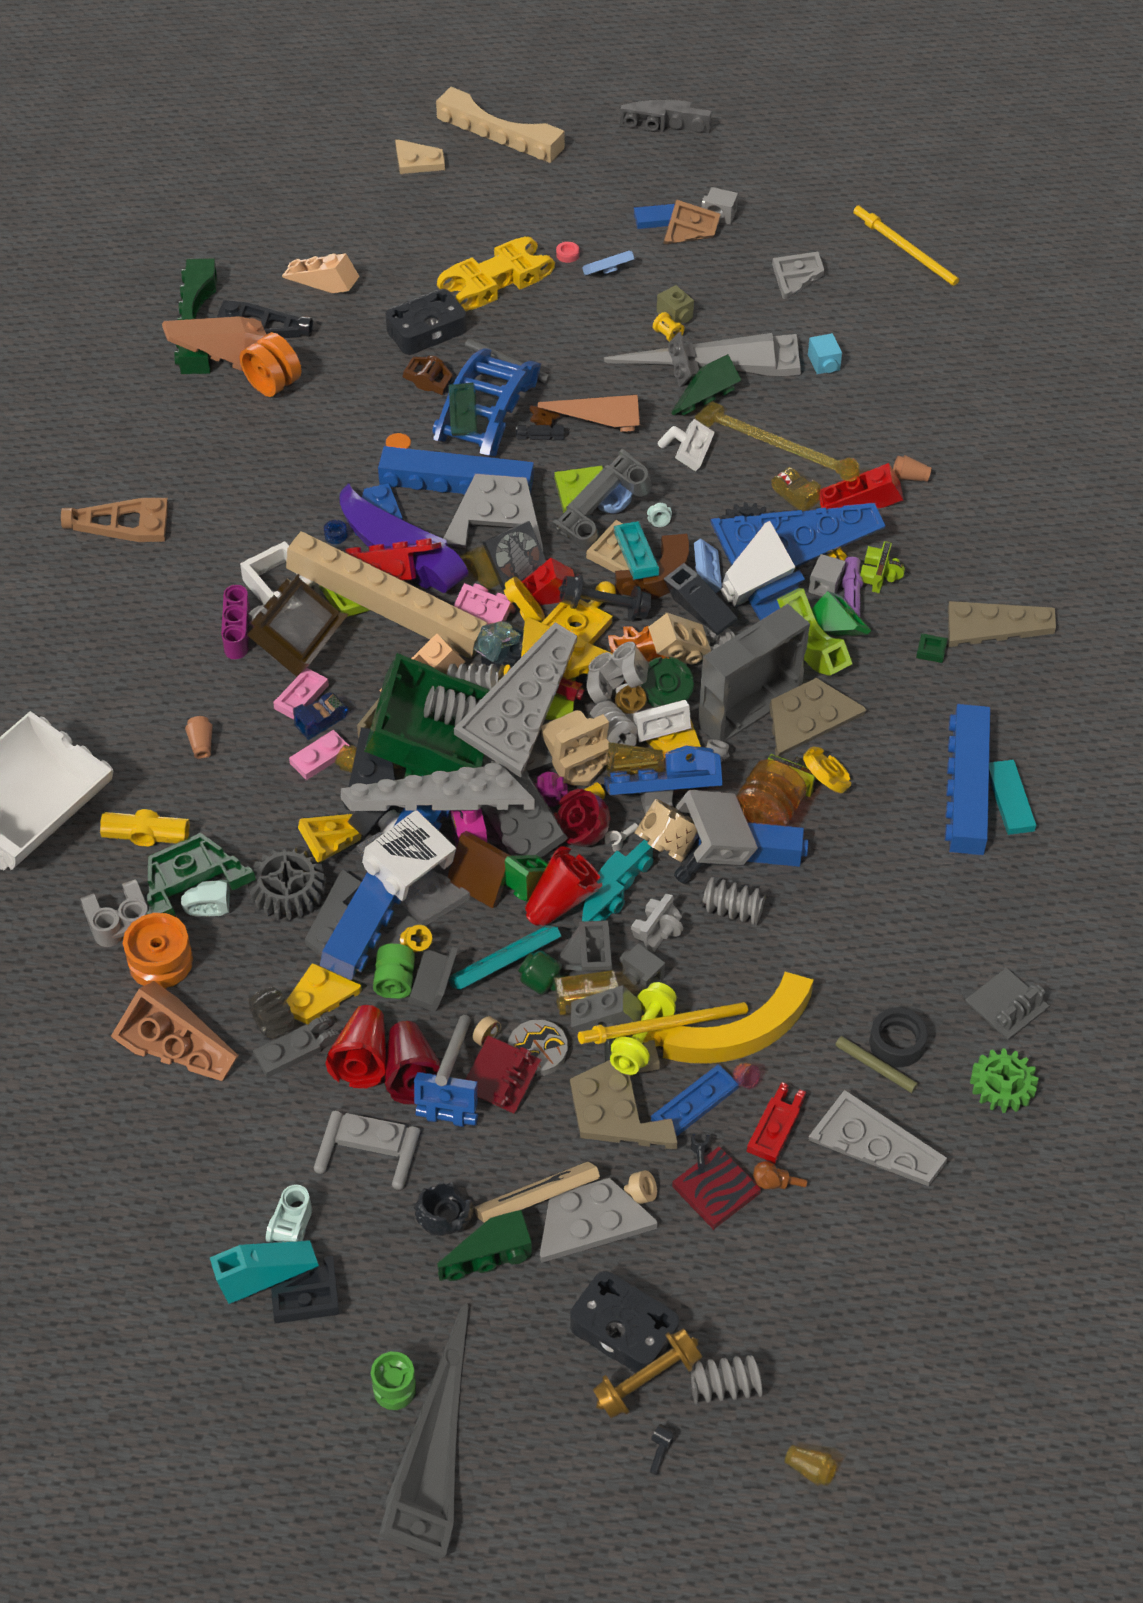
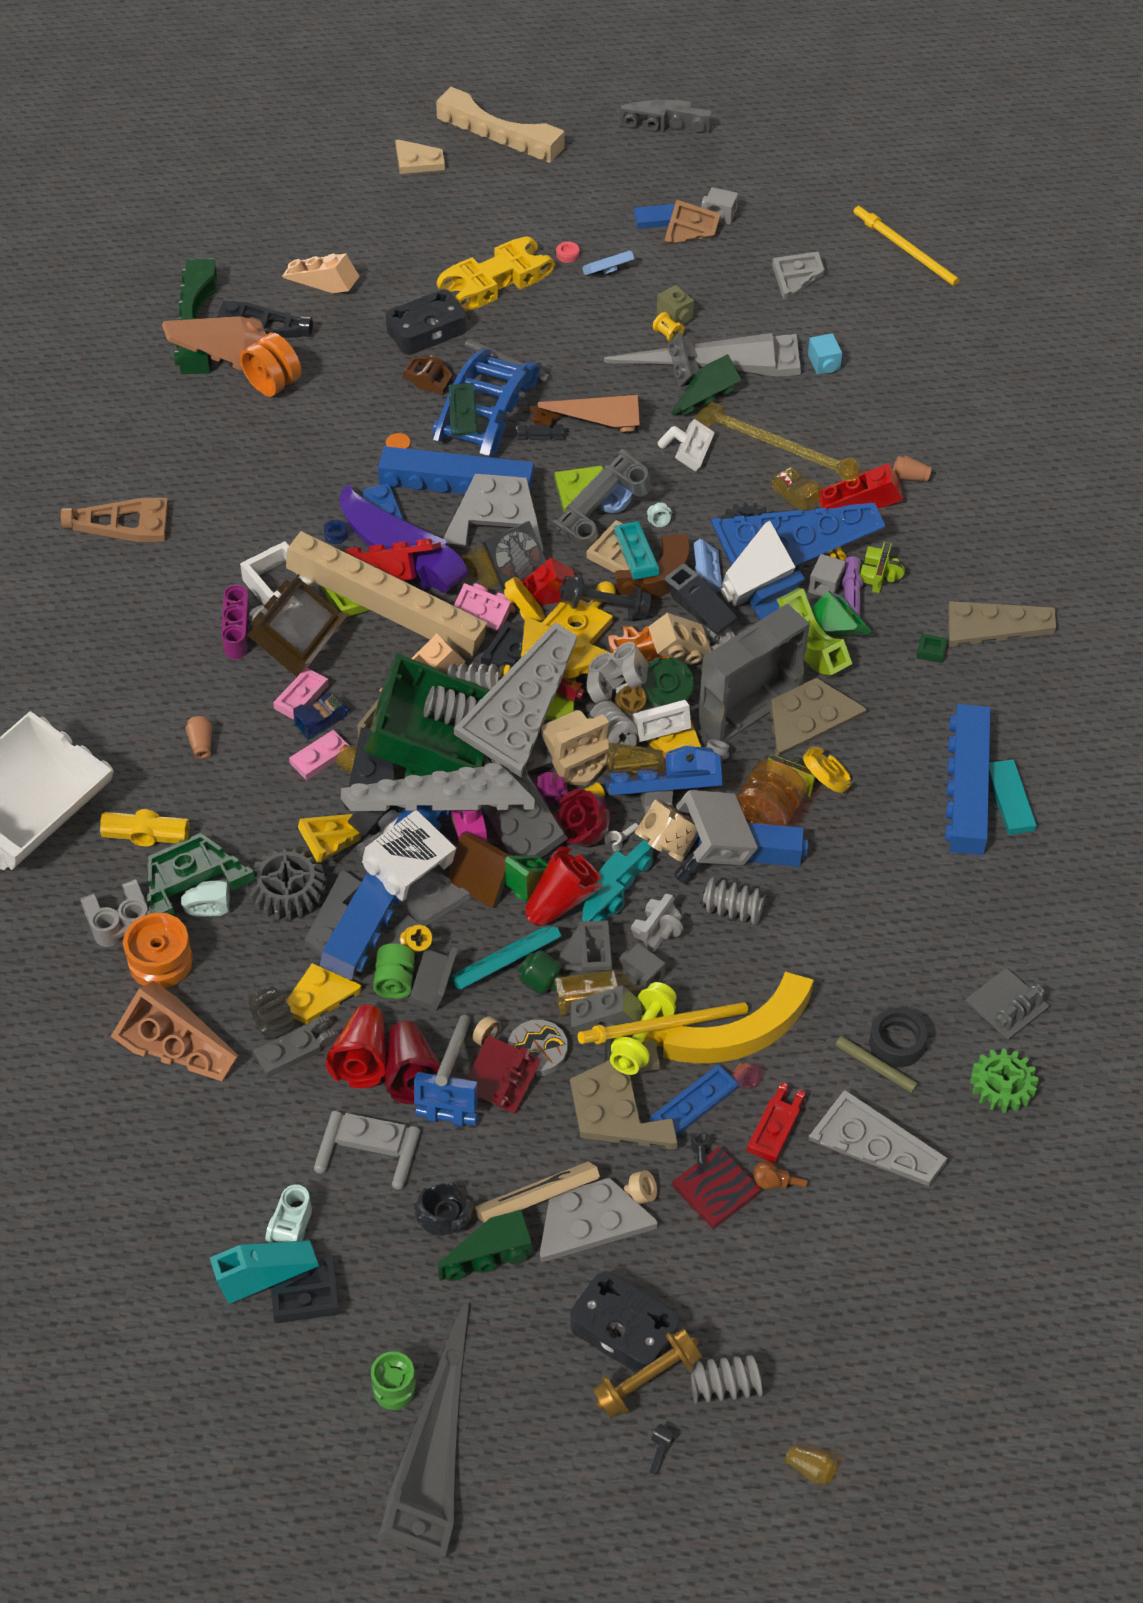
(494, 638): clear light blue bracket -> none

